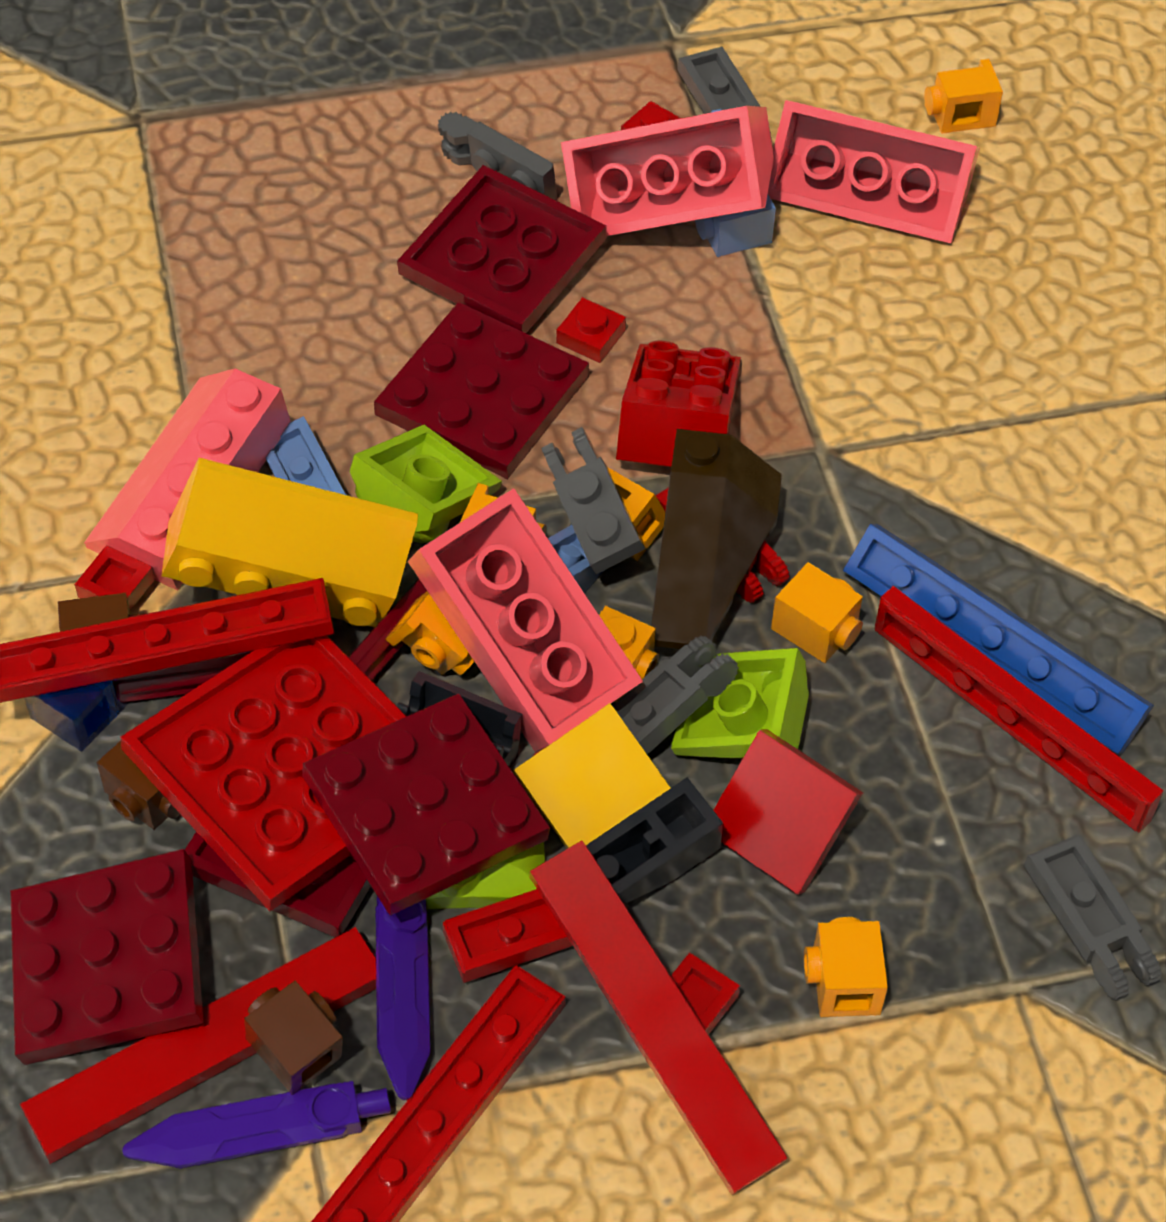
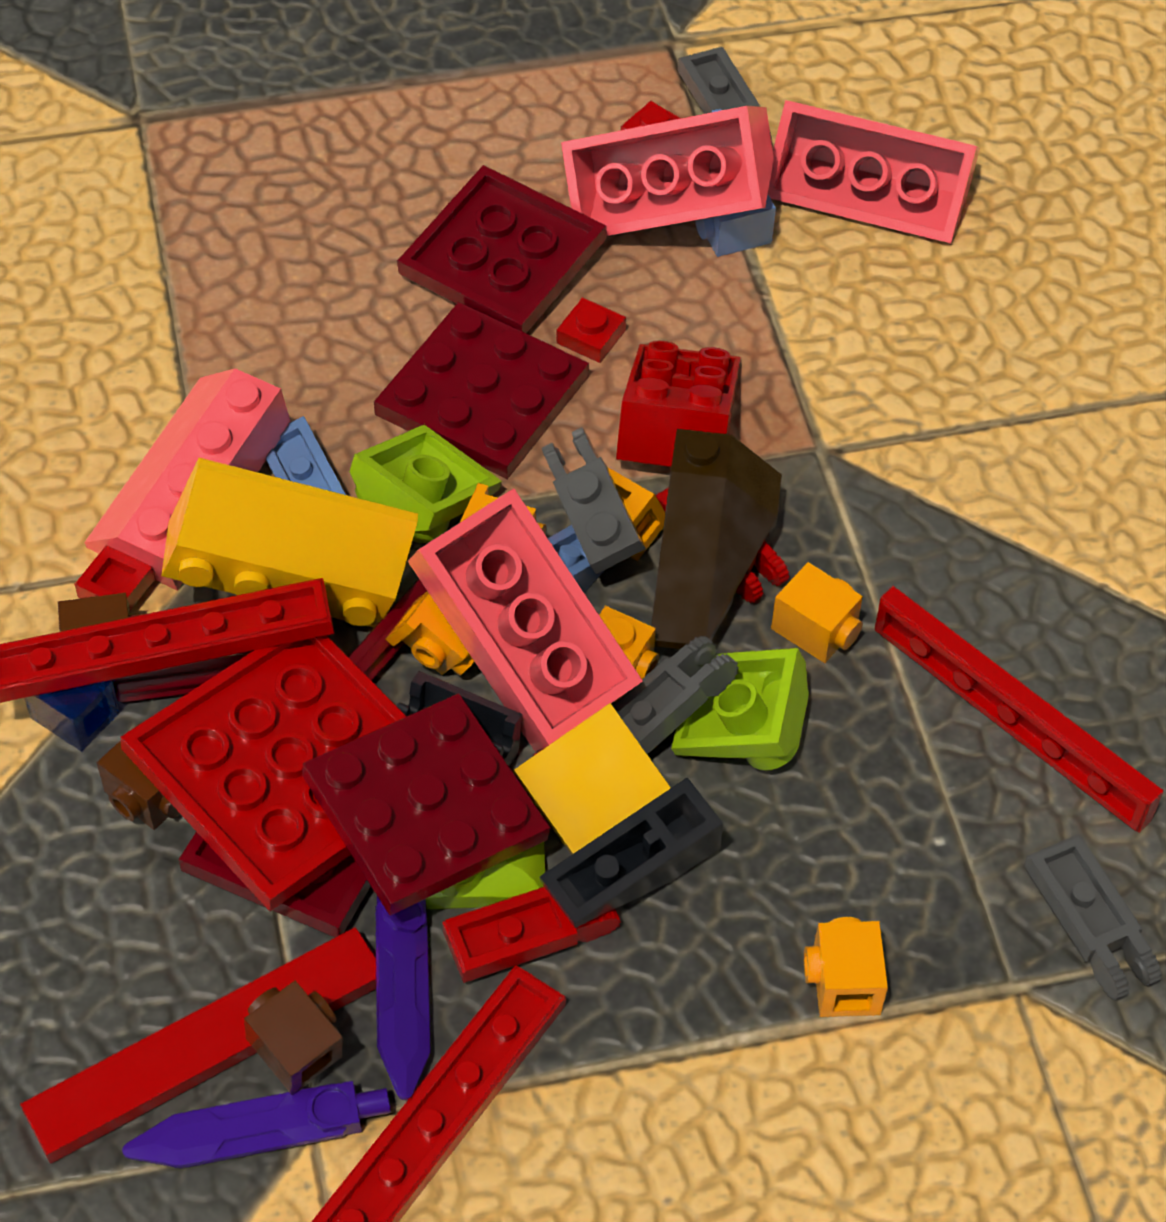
(105, 957): dark red plate -> none
(480, 145): dark grey hinge -> none
(658, 1018): red tile -> none
(705, 990): red plate -> none
(784, 810): red tile -> none
(965, 98): light orange brick -> none
(1039, 662): blue plate -> none

